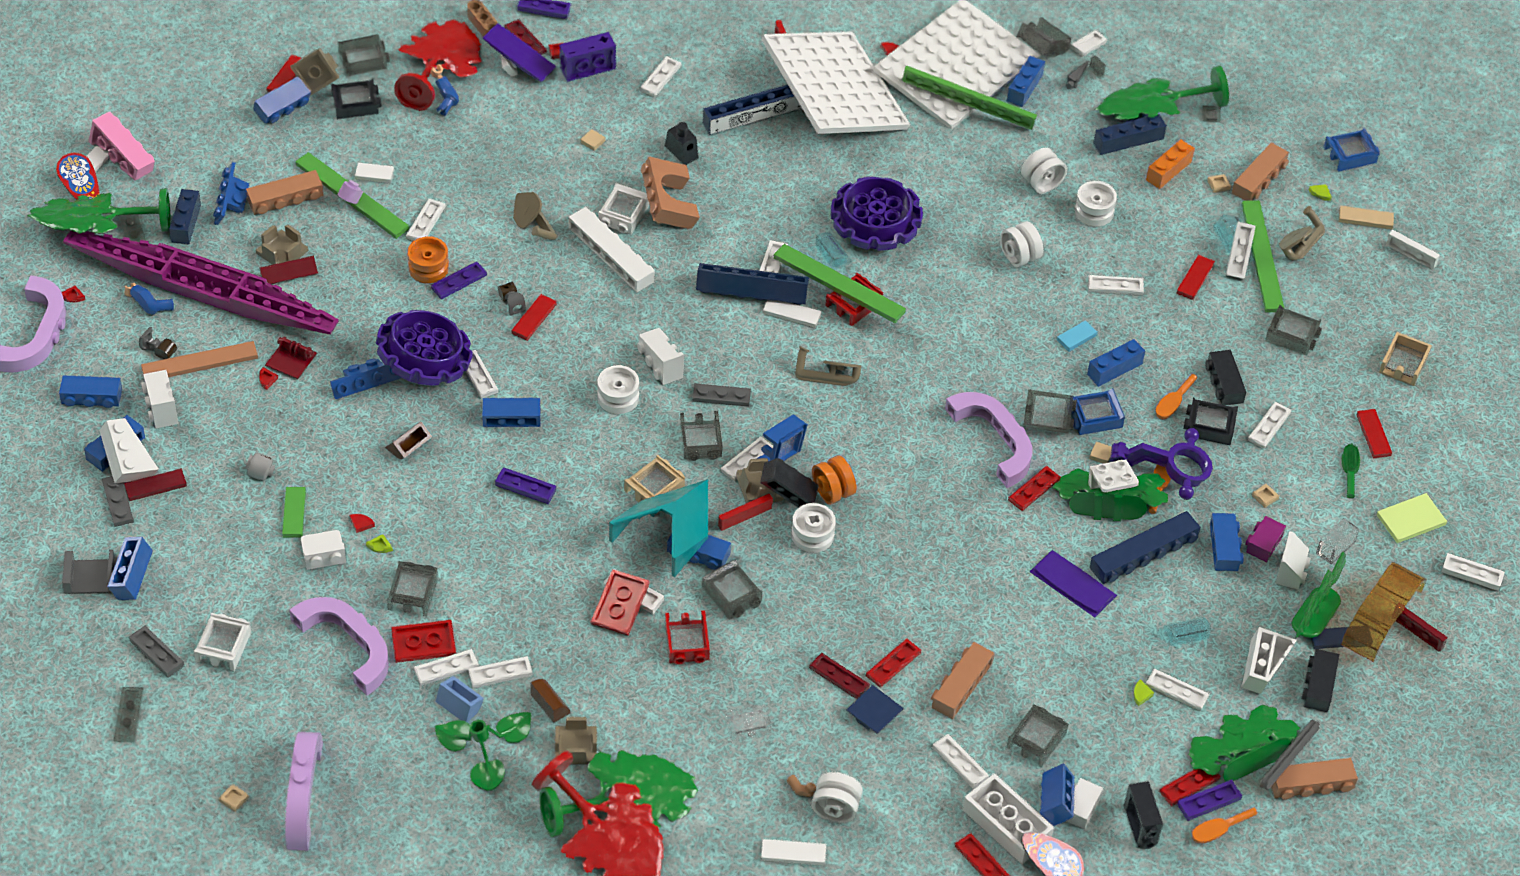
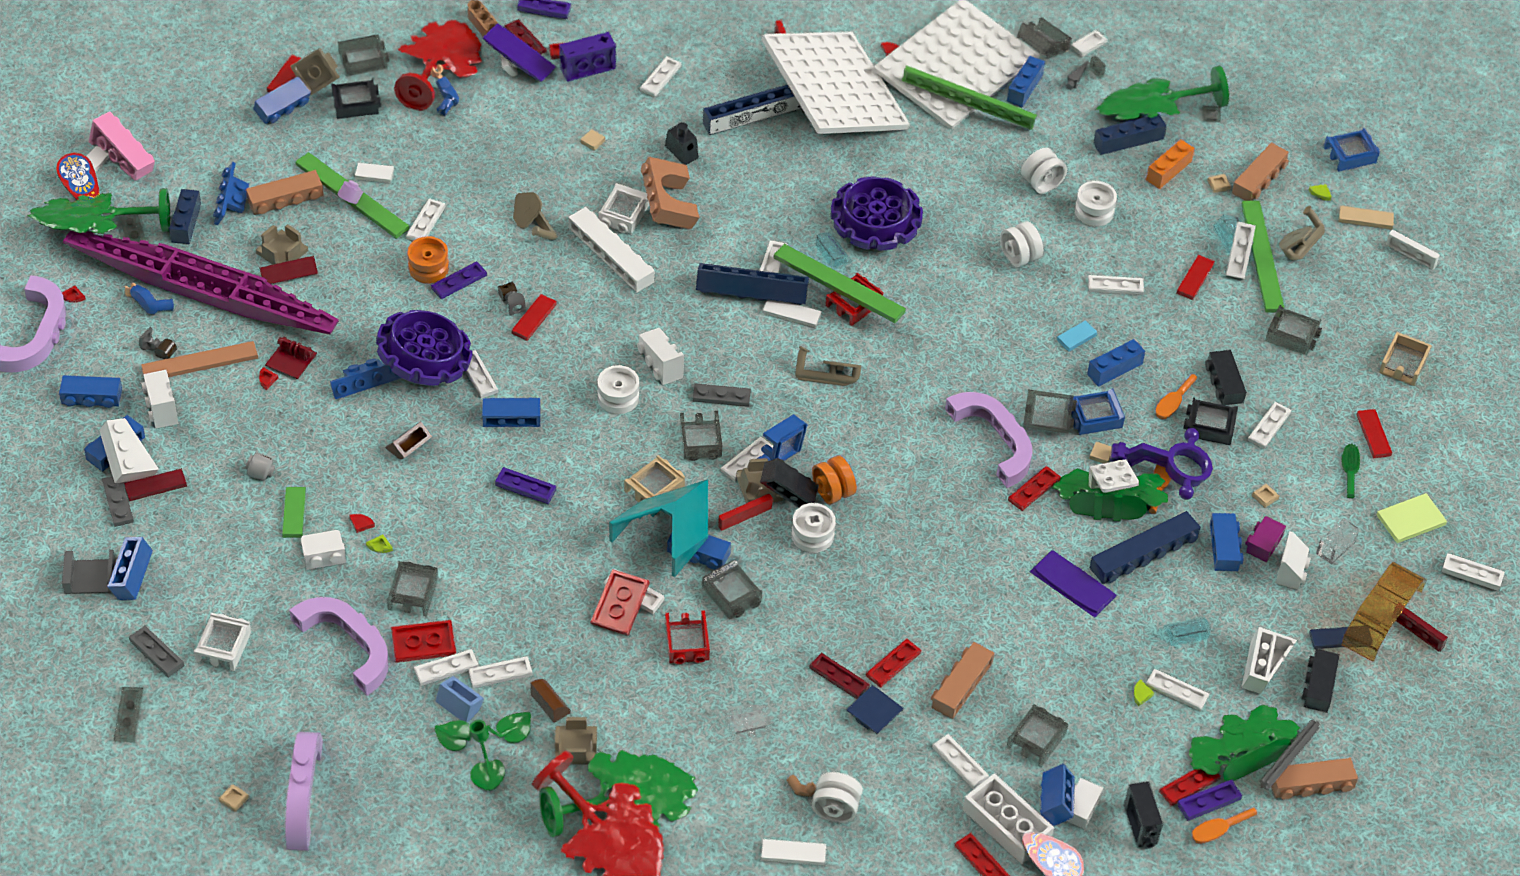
(1320, 604): green plant -> none

